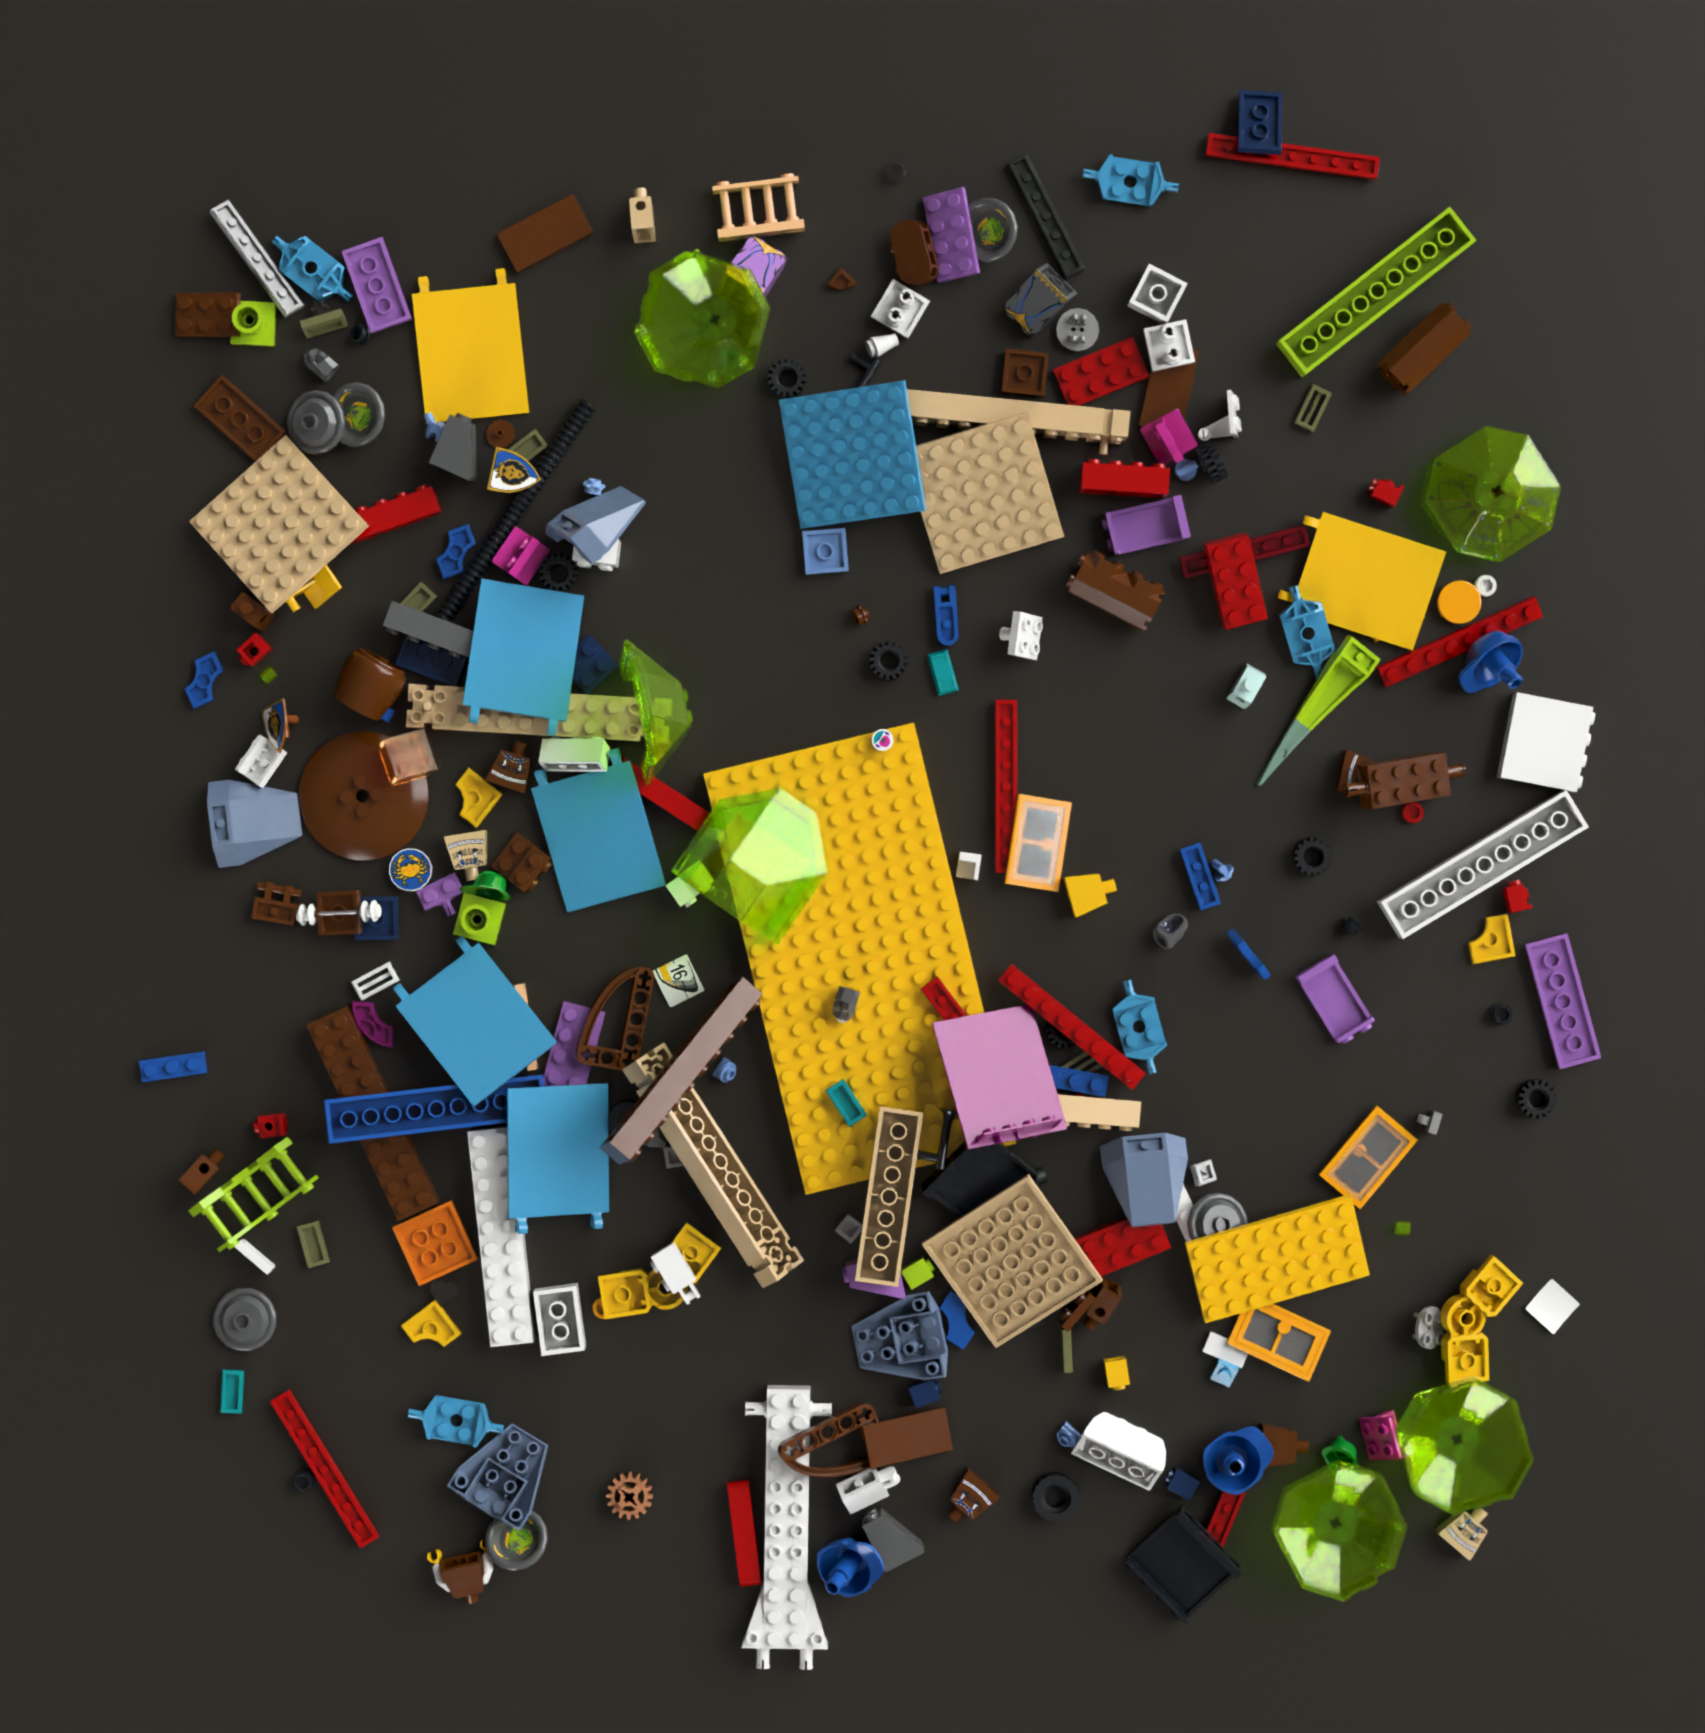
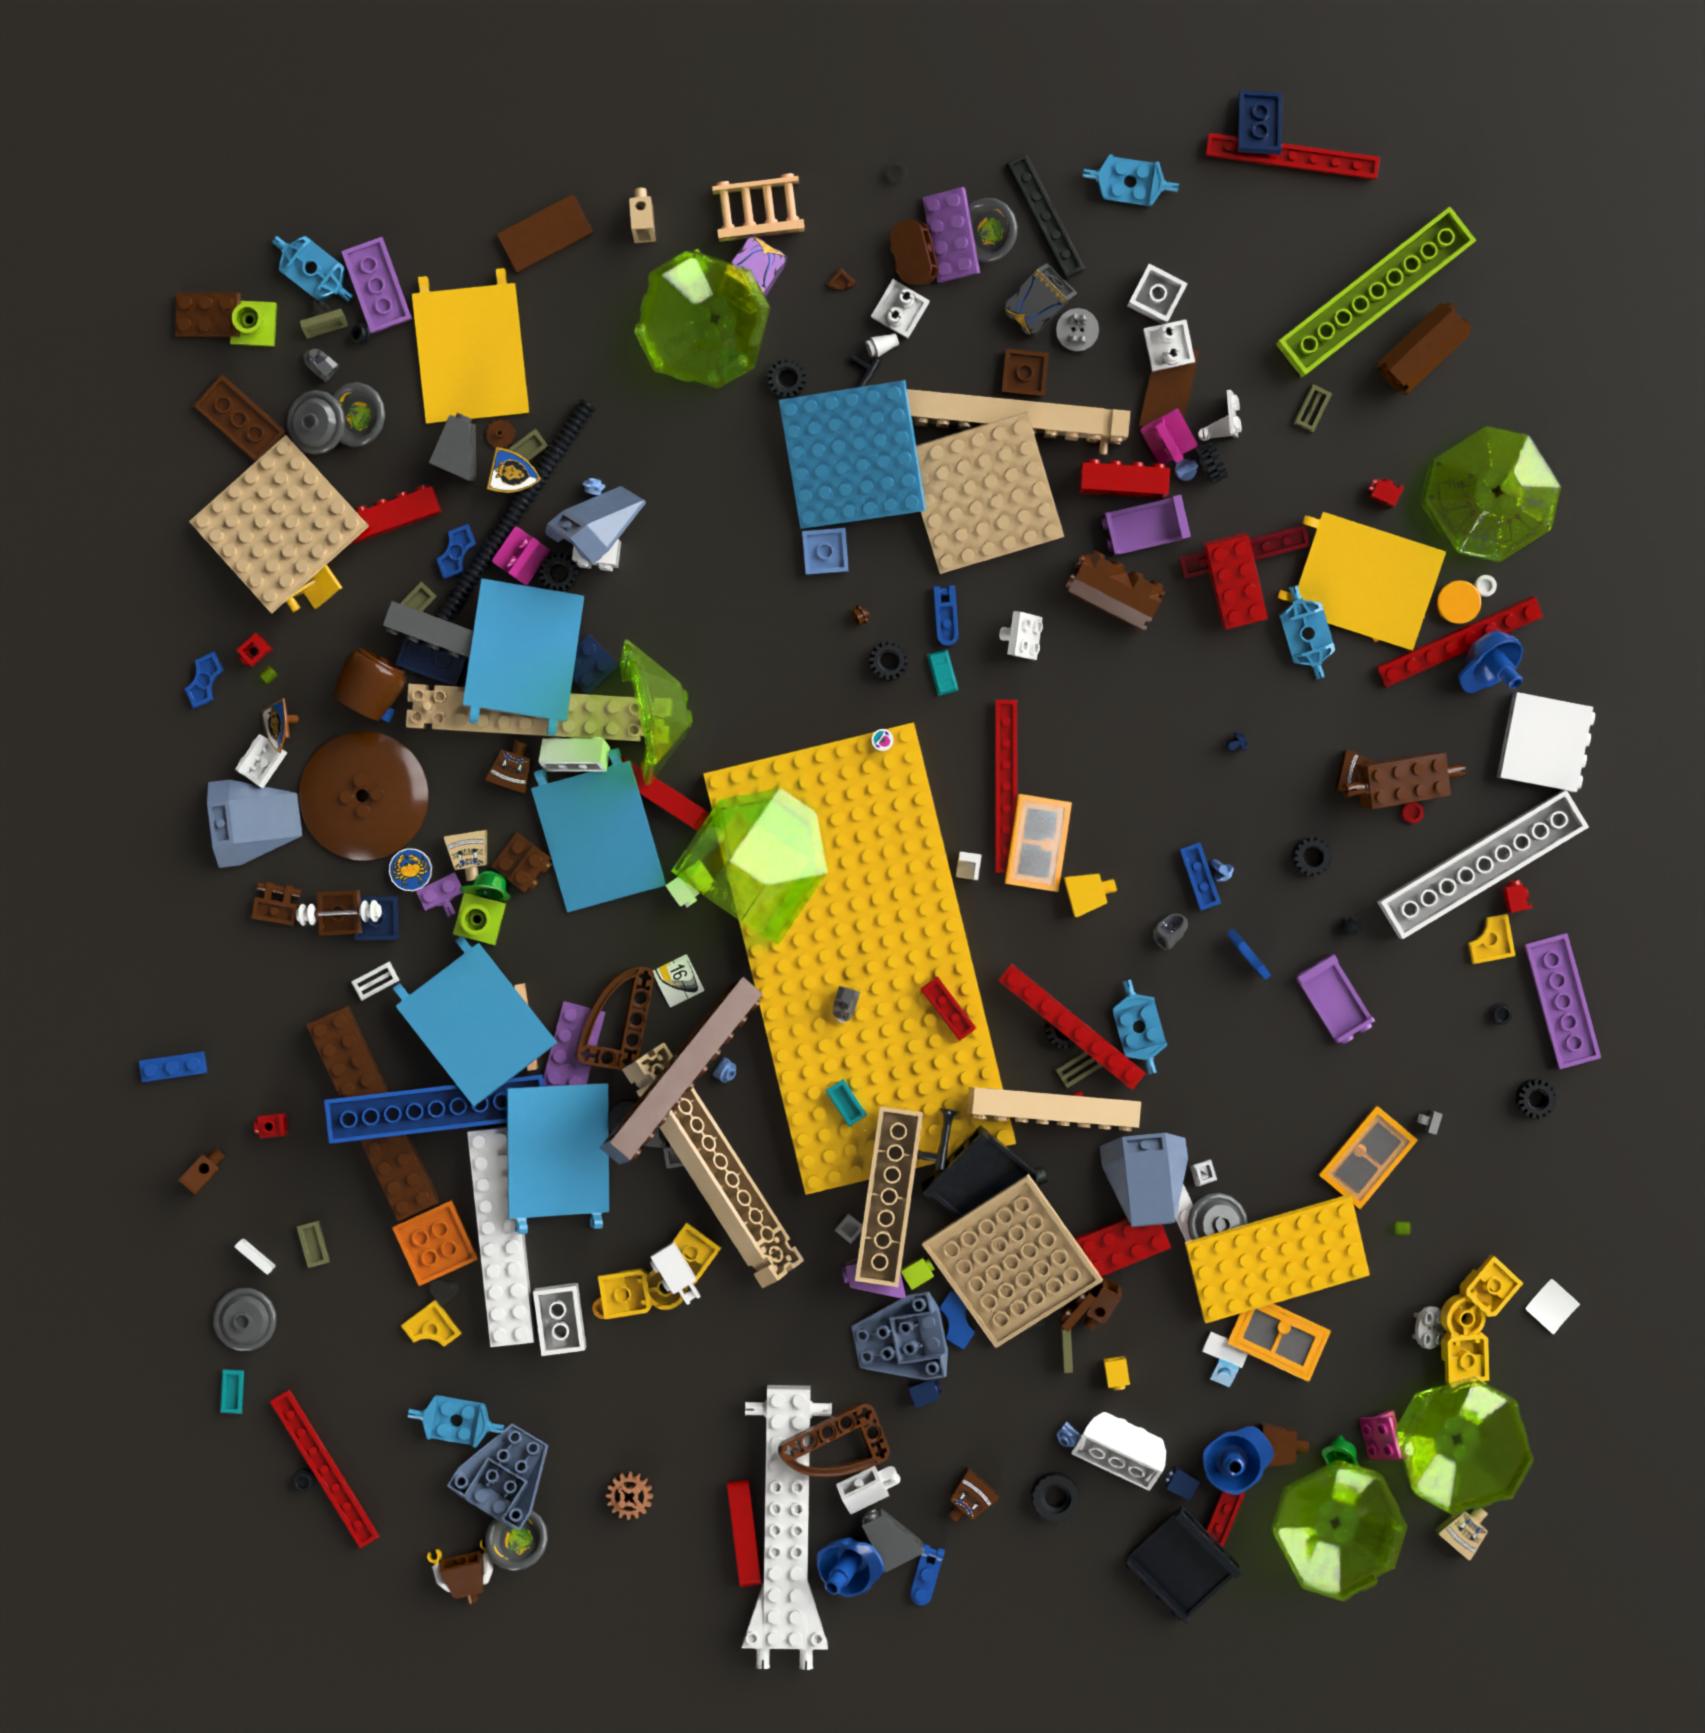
(244, 1179): lime fence -> none
(252, 611): reddish brown torso -> none
(256, 258): light grey tile -> none
(371, 1024): magenta tile -> none
(407, 757): clear orange brick -> none
(433, 426): medium blue piece -> none
(478, 797): yellow tile -> none
(907, 1437): reddish brown tile -> none
(926, 1575): none -> blue plate
(999, 1076): door -> none
(1079, 1080): blue plate -> none
(1101, 373): red plate -> none
(1240, 741): none -> dark blue plate
(1246, 686): light aqua torso -> none
(1339, 677): lime plate -> none

